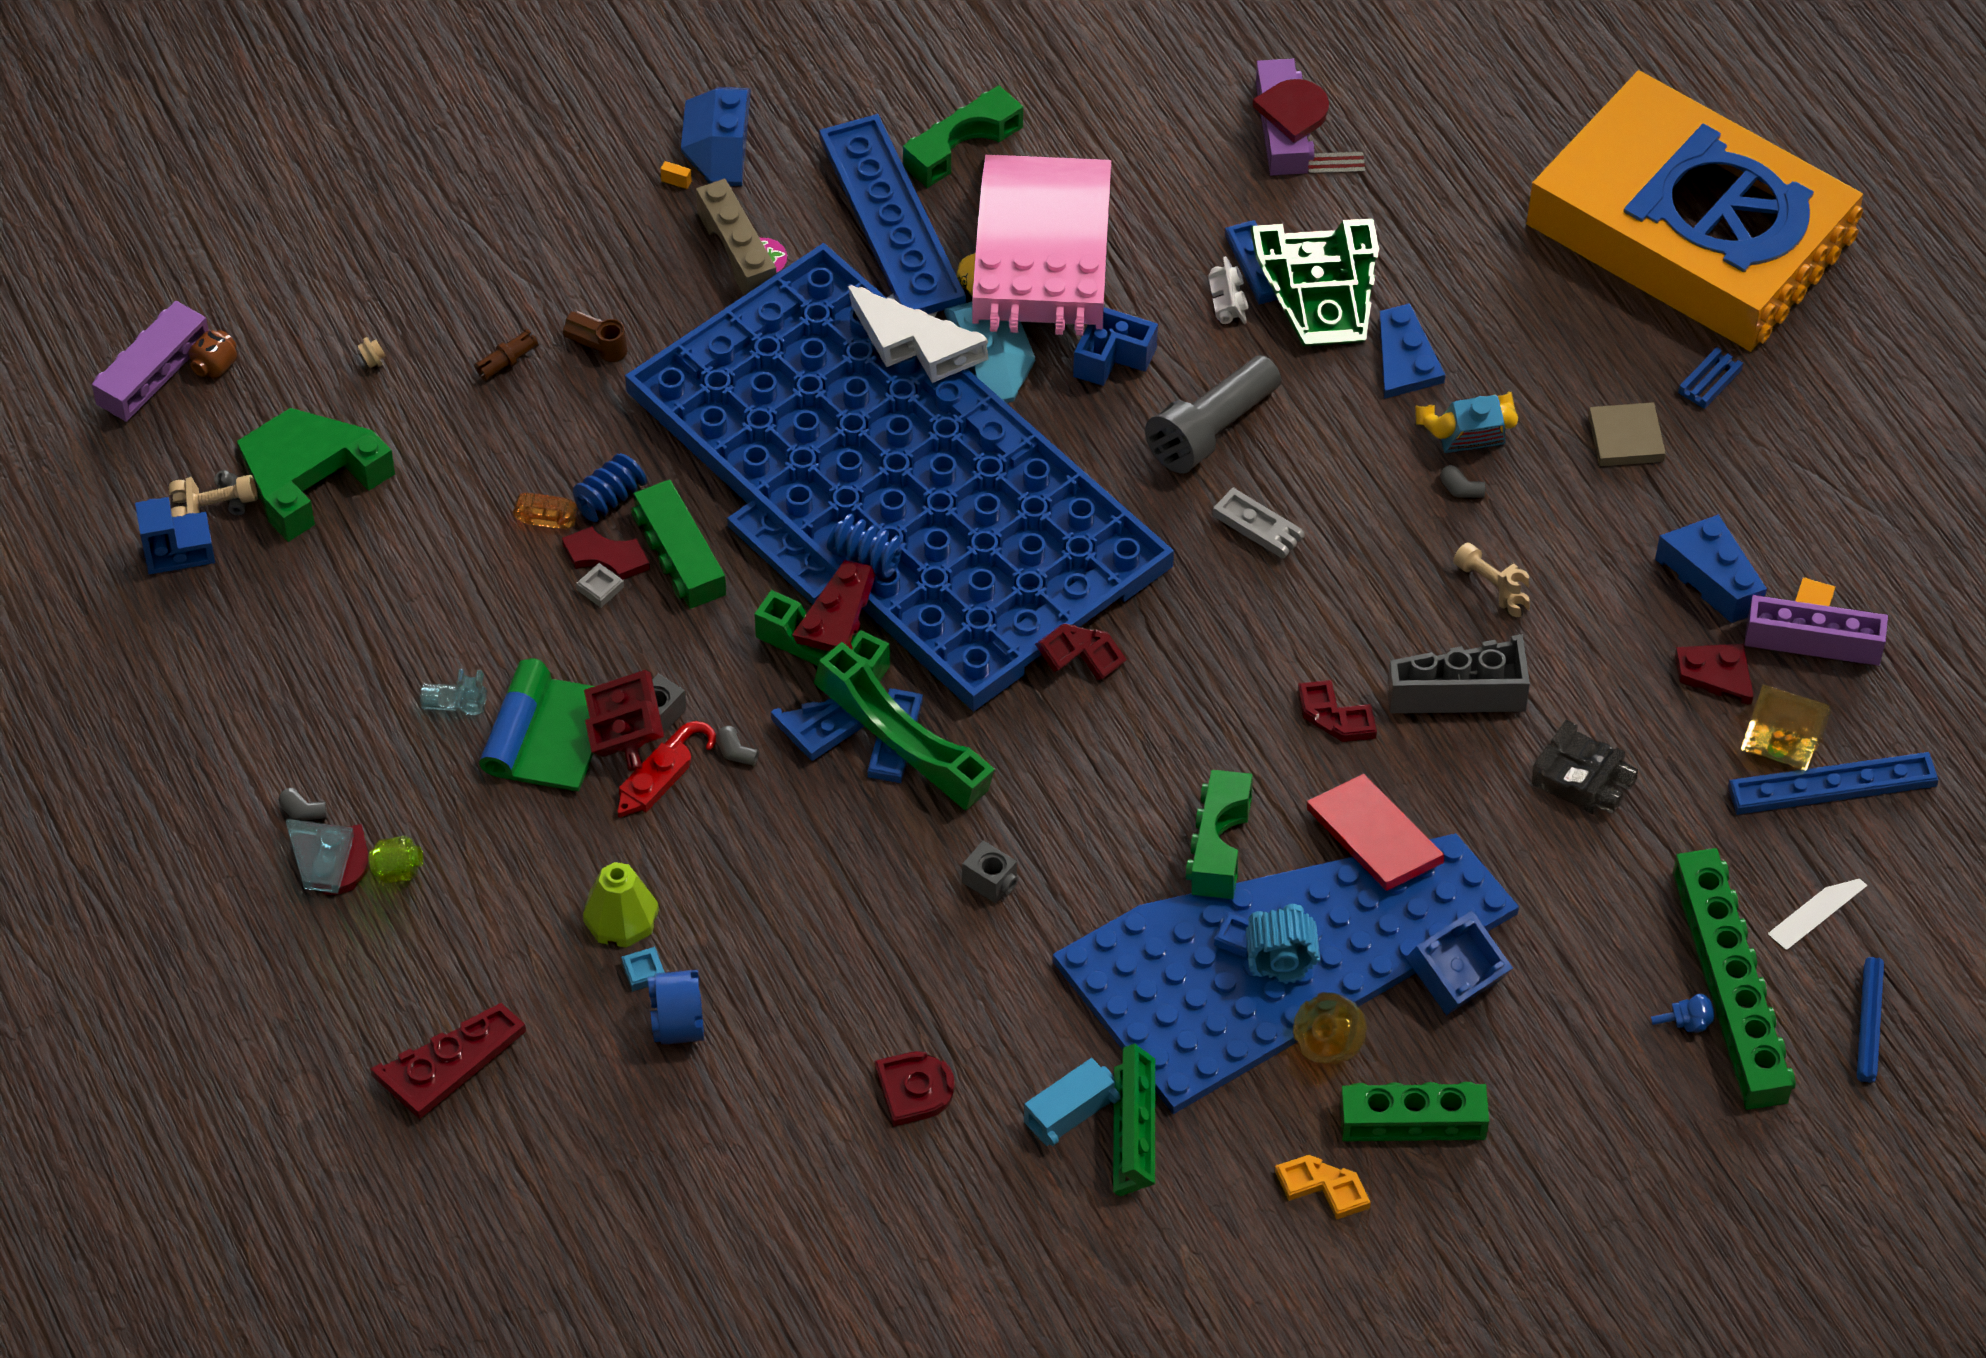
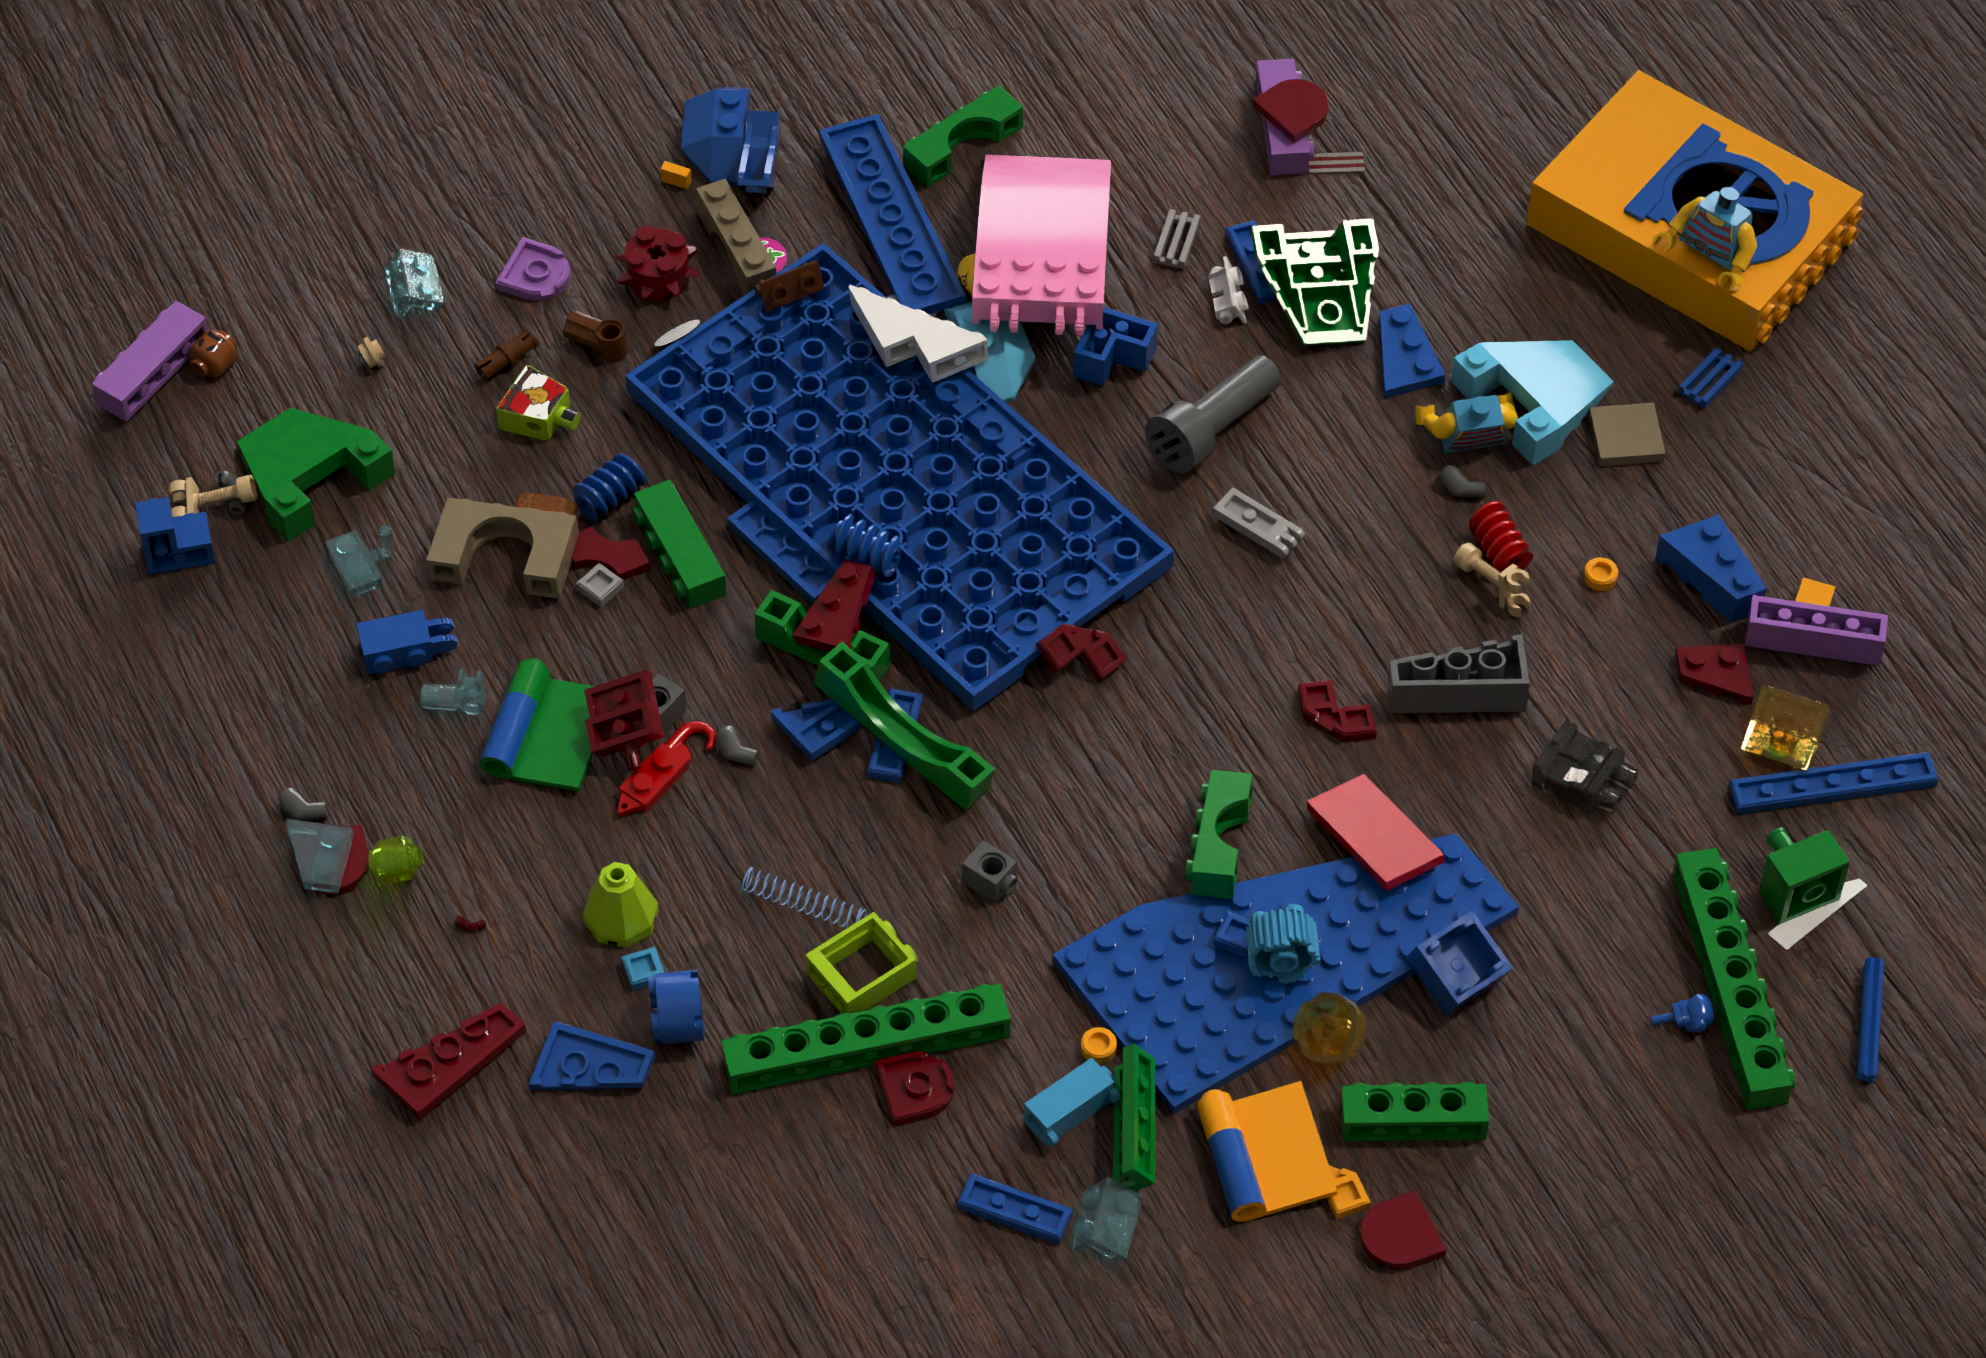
(356, 563): none -> clear light blue plate
(403, 641): none -> blue hinge
(413, 282): none -> clear light blue bracket
(470, 524): none -> dark tan arch
(471, 925): none -> dark red leg
(534, 272): none -> medium lavender tile
(536, 406): none -> torso
(589, 1061): none -> blue wing
(657, 263): none -> dark red brick
(677, 332): none -> white sticker
(759, 151): none -> blue arch
(790, 285): none -> reddish brown hinge
(798, 897): none -> light blue piece
(855, 1052): none -> green brick
(871, 928): none -> lime window
(1015, 1208): none -> blue tile
(1098, 1044): none -> light orange tile
(1107, 1219): none -> clear light blue bracket
(1182, 221): none -> light grey tile
(1265, 1150): none -> light orange door
(1401, 1233): none -> dark red tile
(1499, 537): none -> red piece
(1547, 377): none -> medium azure wedge
(1600, 574): none -> light orange tile
(1718, 230): none -> torso
(1802, 874): none -> green brick

